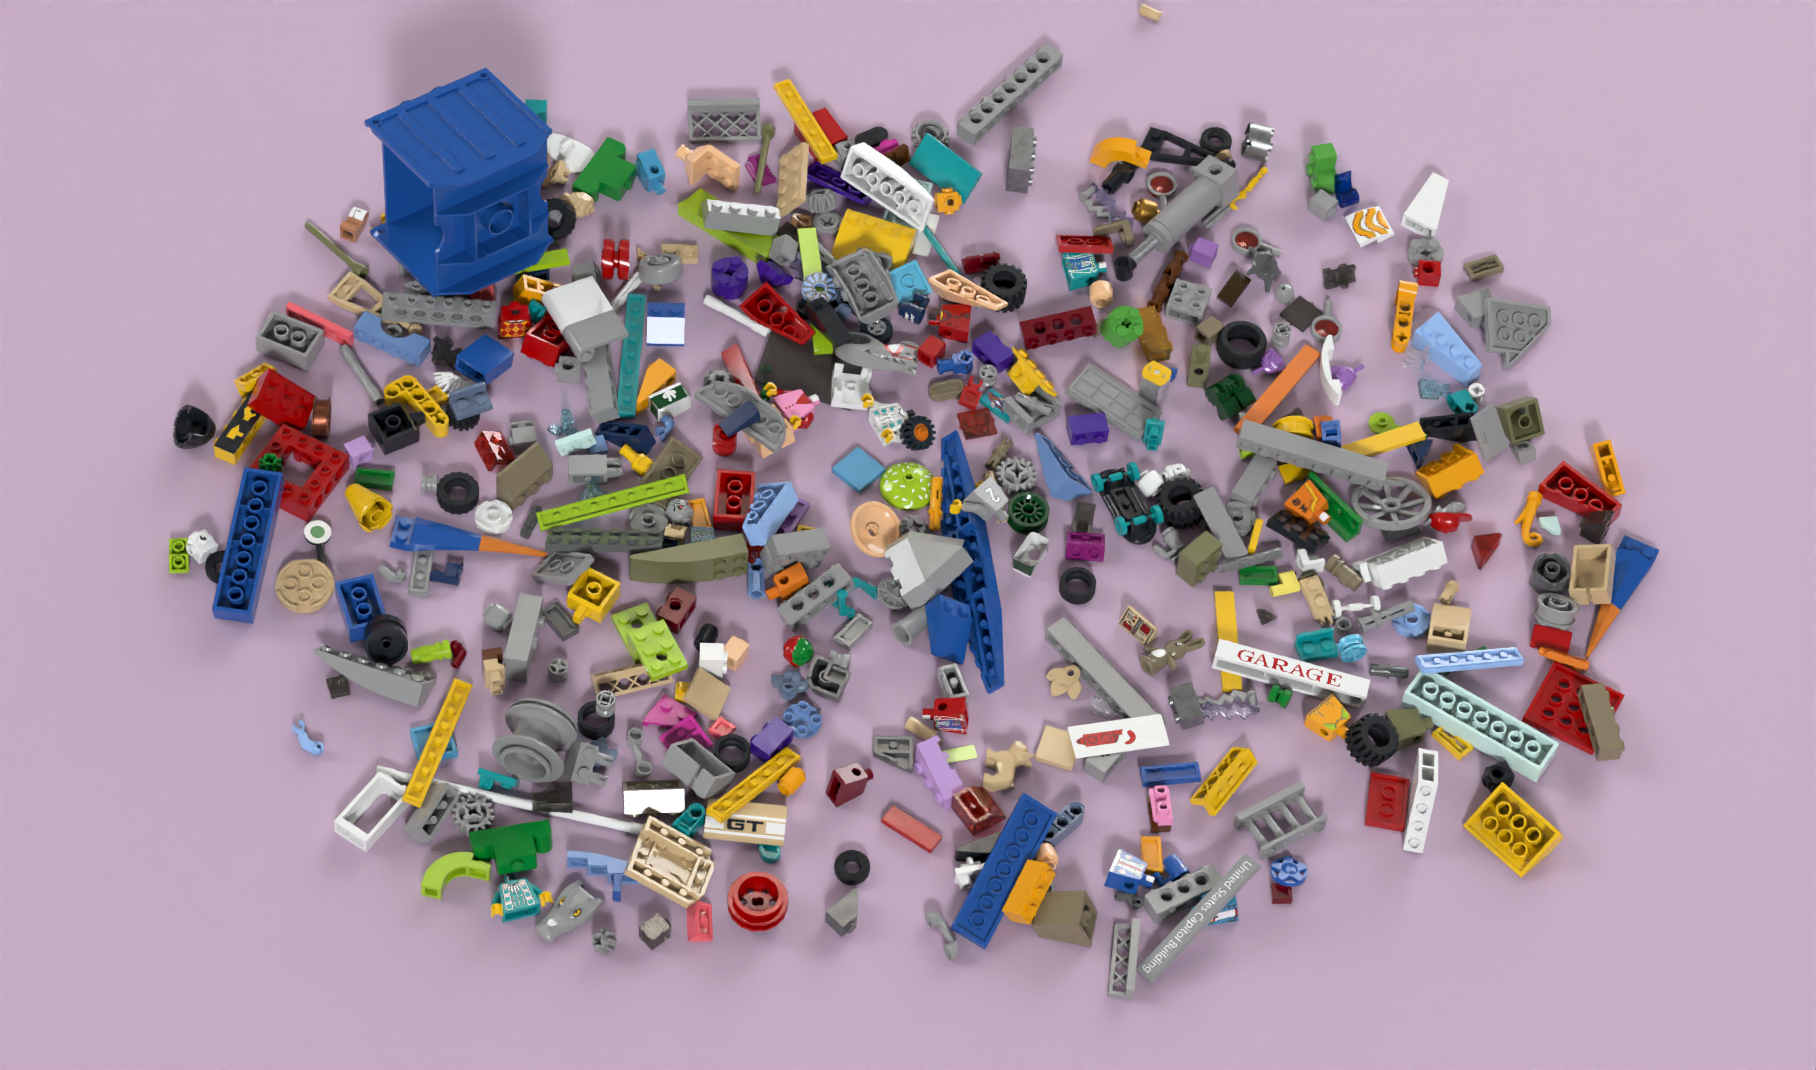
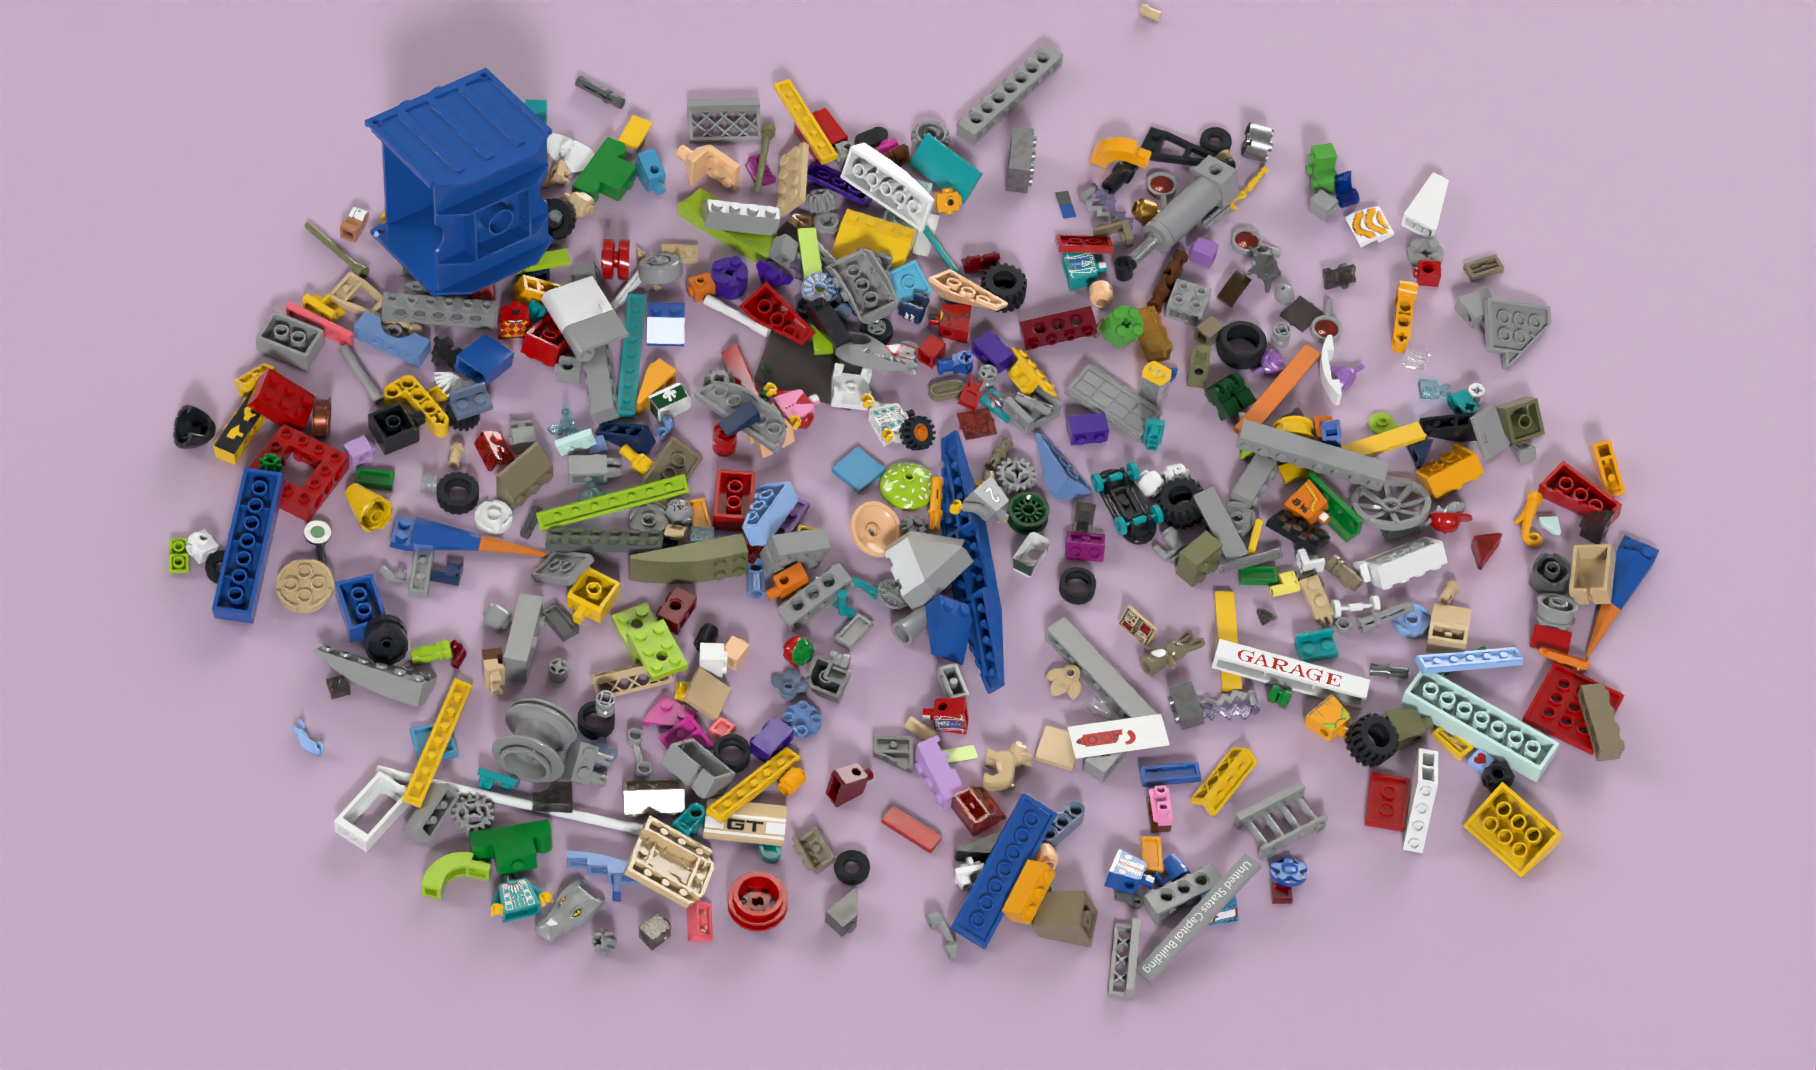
(323, 307): none -> yellow panel
(457, 450): none -> tan pin
(606, 95): none -> dark grey pin
(635, 132): none -> yellow panel
(700, 286): none -> orange brick
(814, 851): none -> dark tan bracket
(1065, 204): none -> sticker
(1350, 647): medium azure wheel -> none
(1447, 350): light blue wedge -> none
(1480, 761): none -> light blue tile

